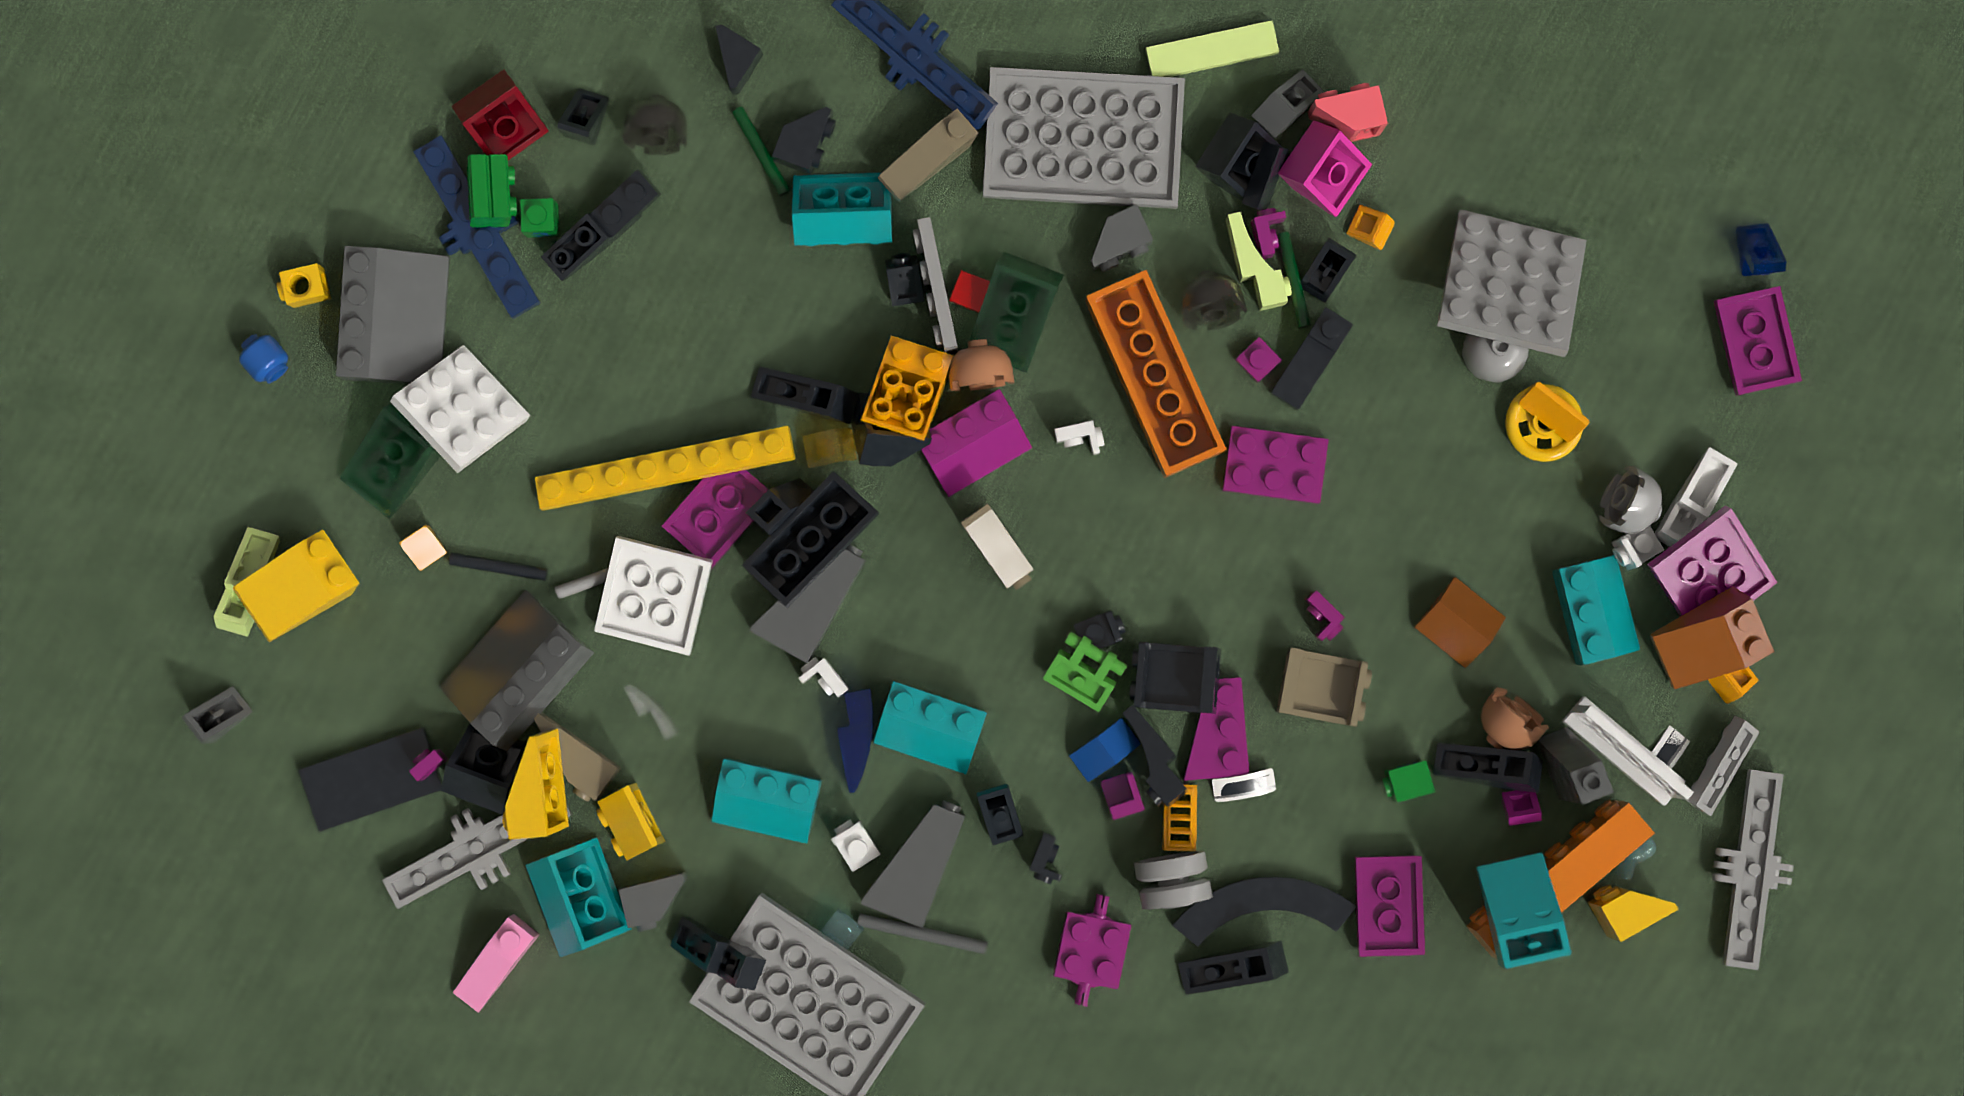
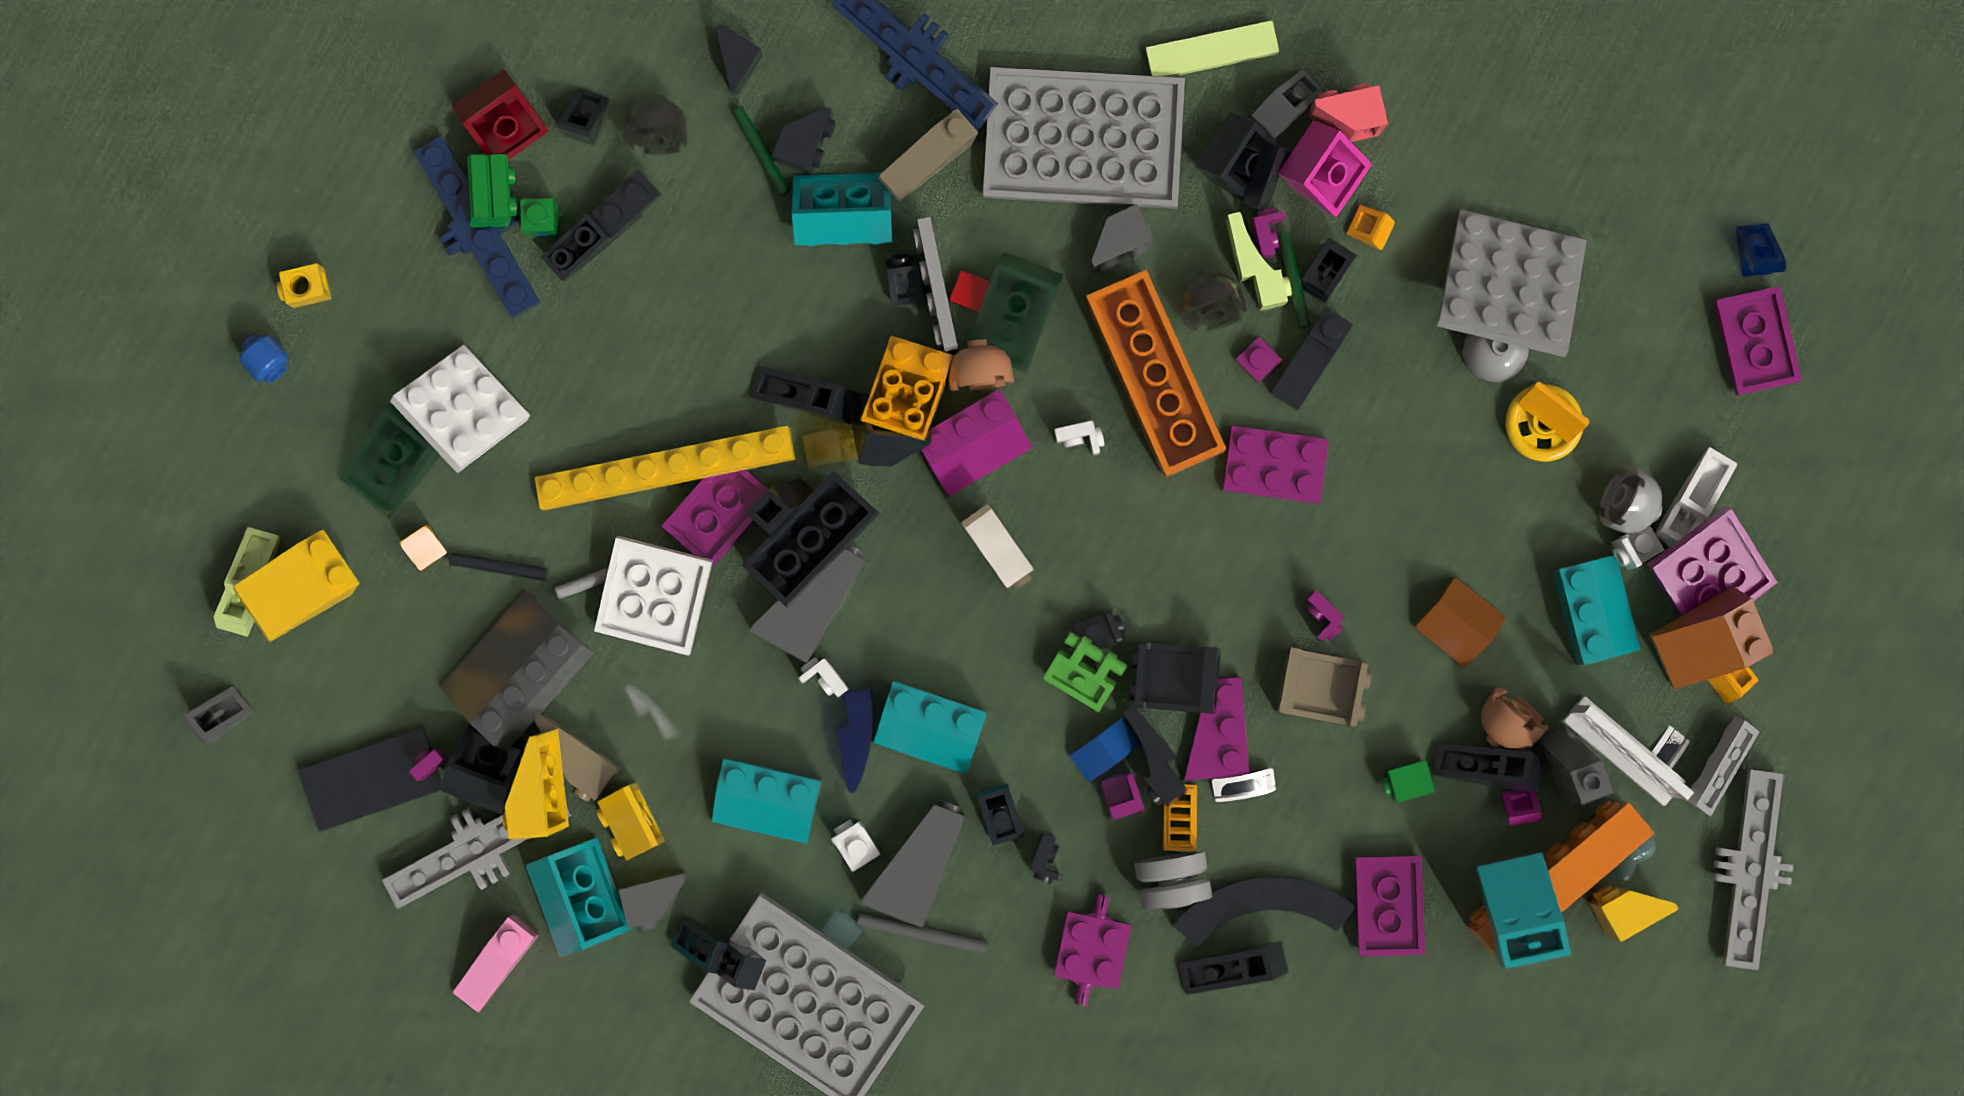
(391, 314): dark grey slope -> none

